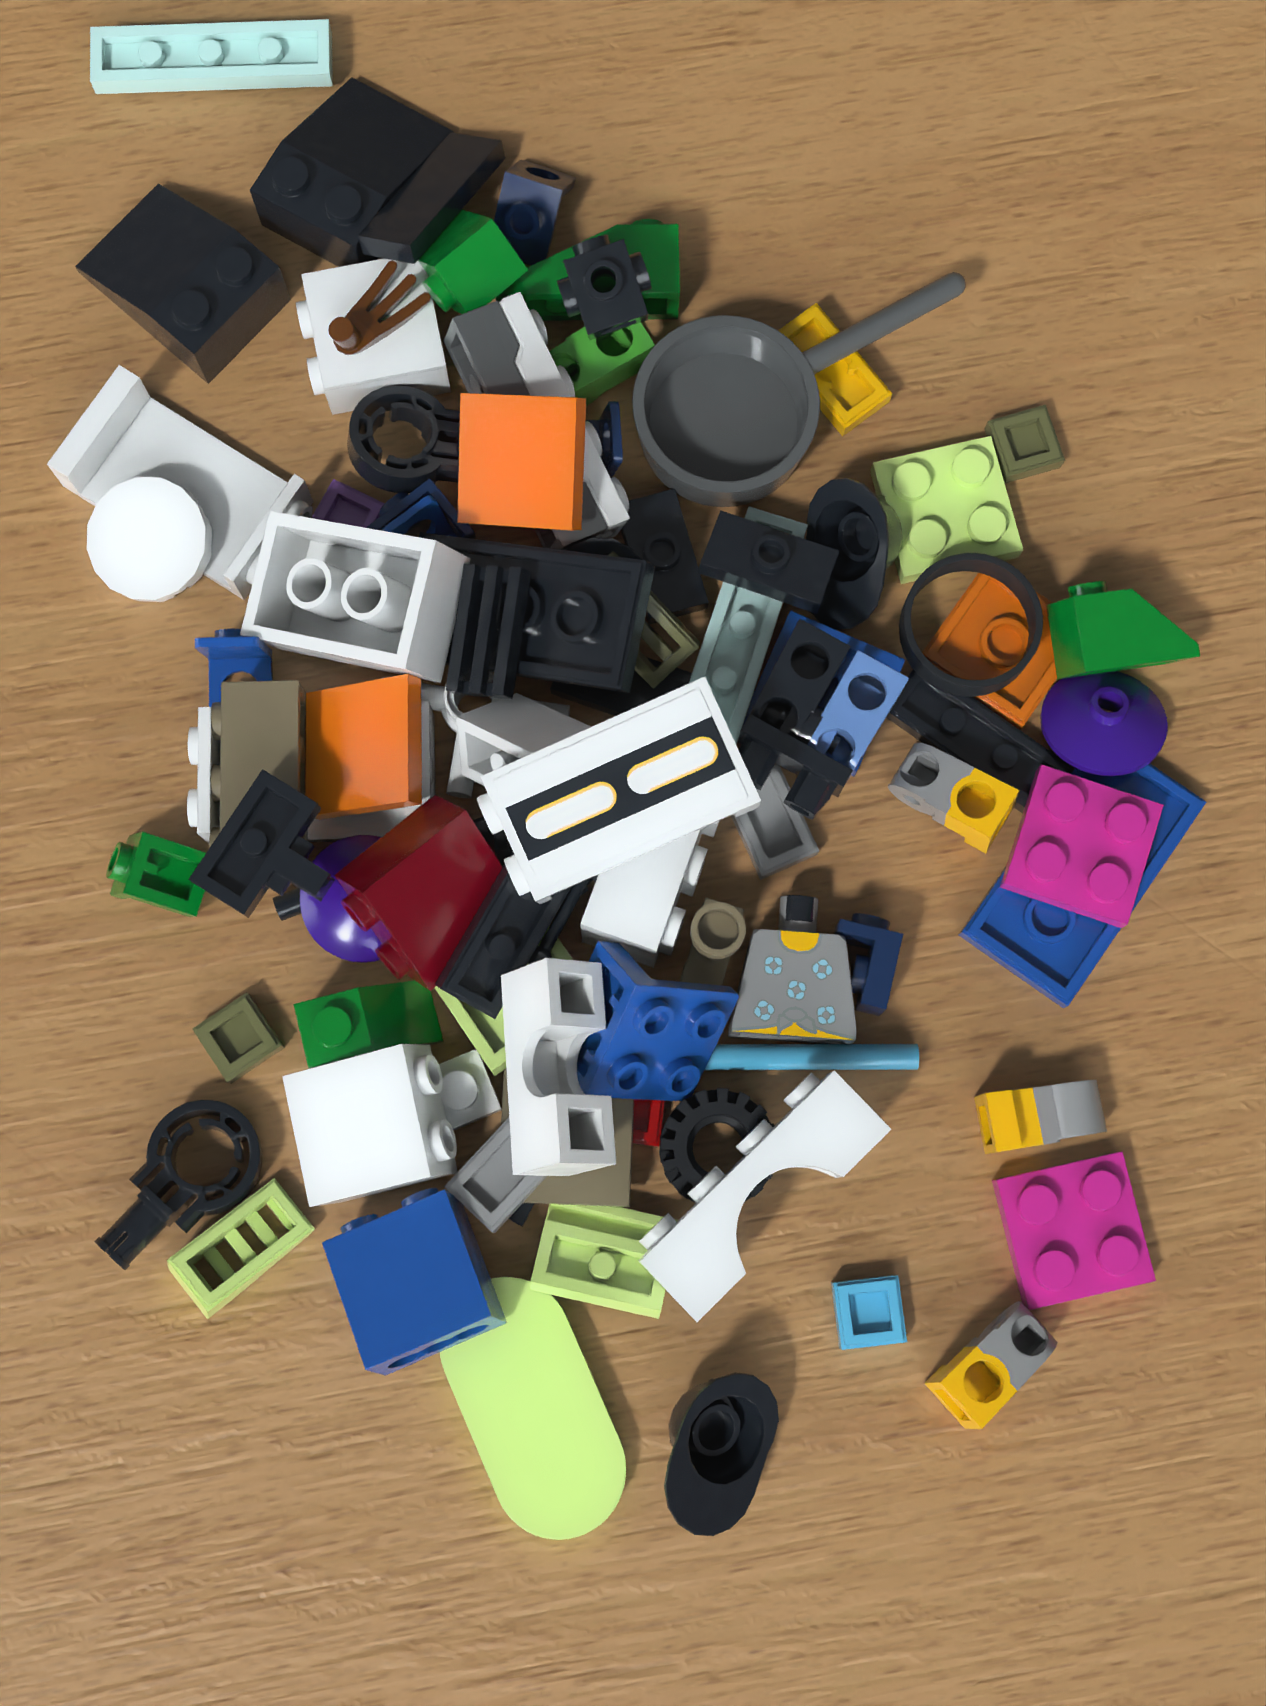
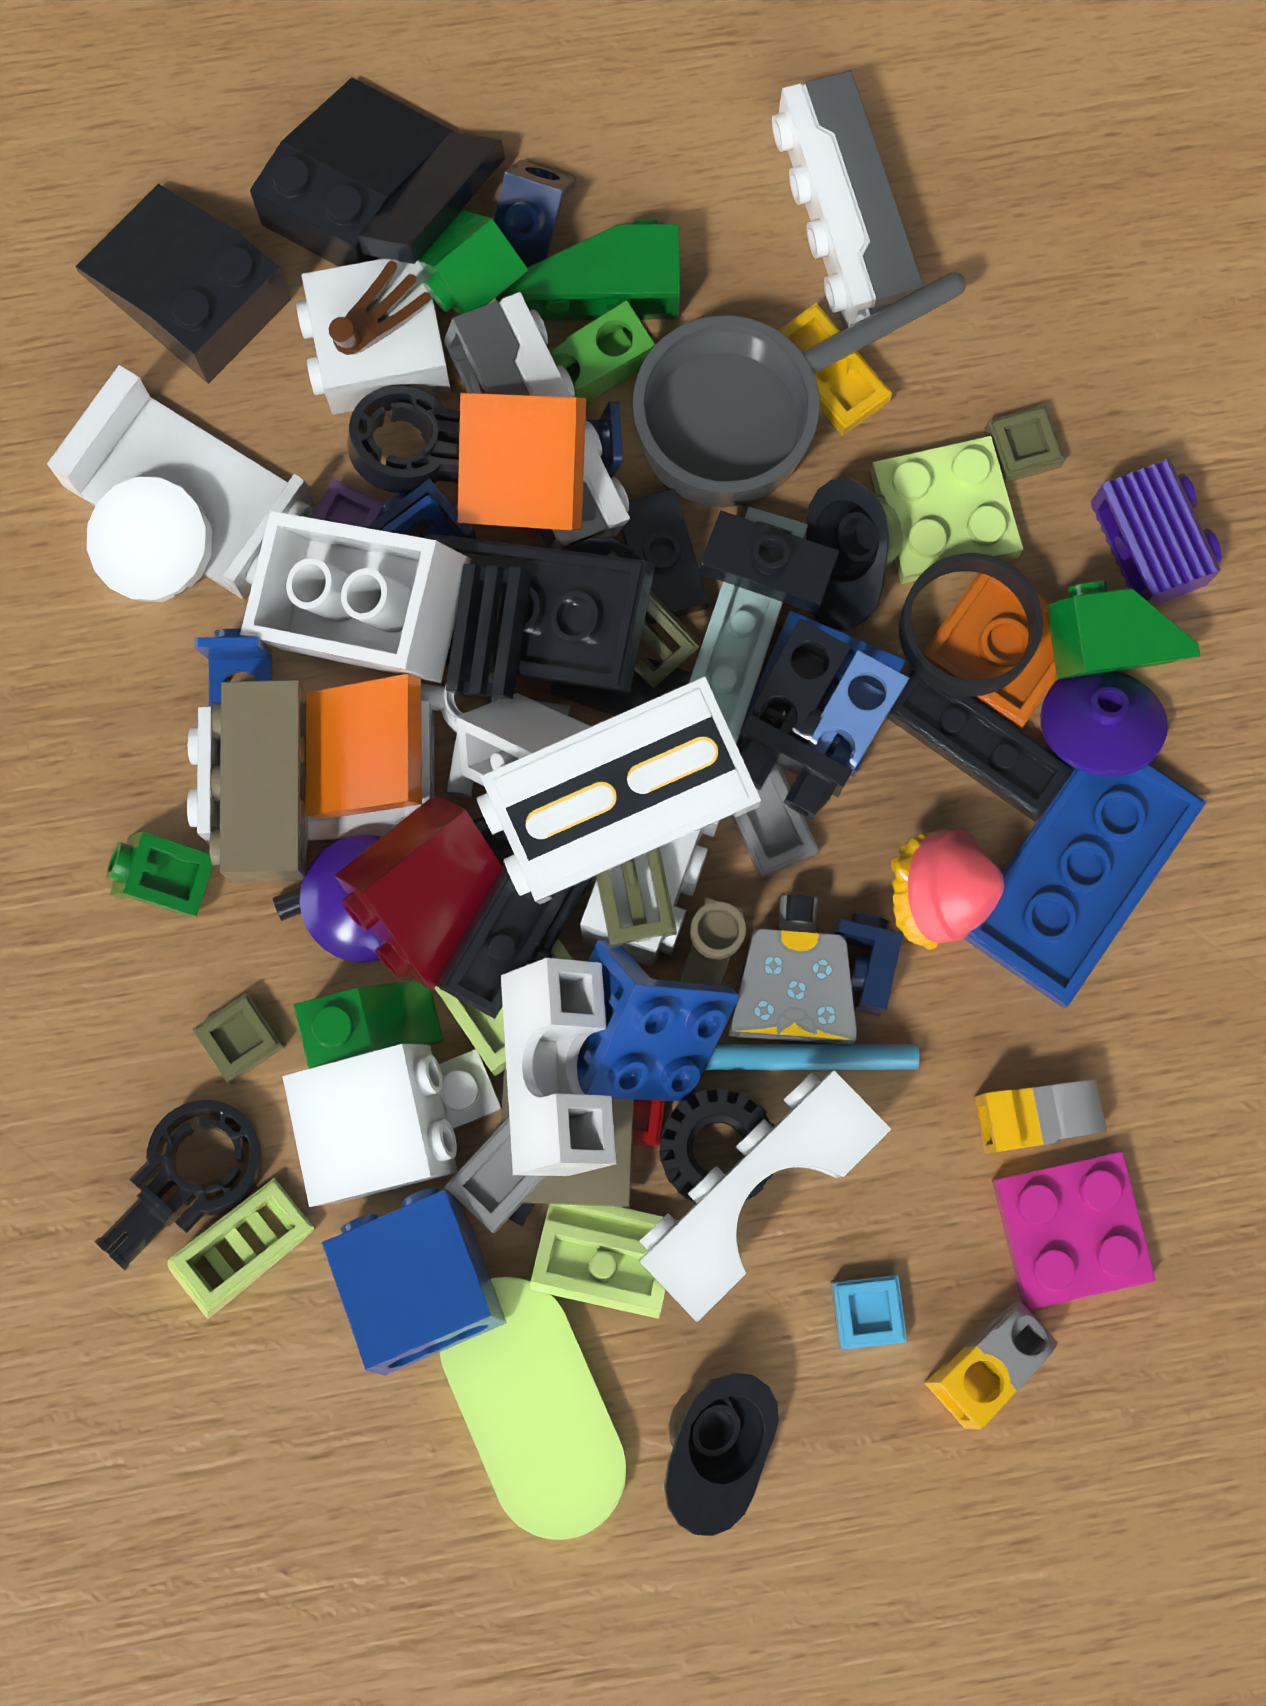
(211, 56): light aqua plate -> none
(263, 848): black hinge -> none
(609, 310): black brick -> none
(640, 930): none -> olive tile
(846, 197): none -> piece
(943, 887): none -> coral hair
(954, 794): leg -> none
(1081, 846): dark pink plate -> none
(1157, 533): none -> dark purple brick

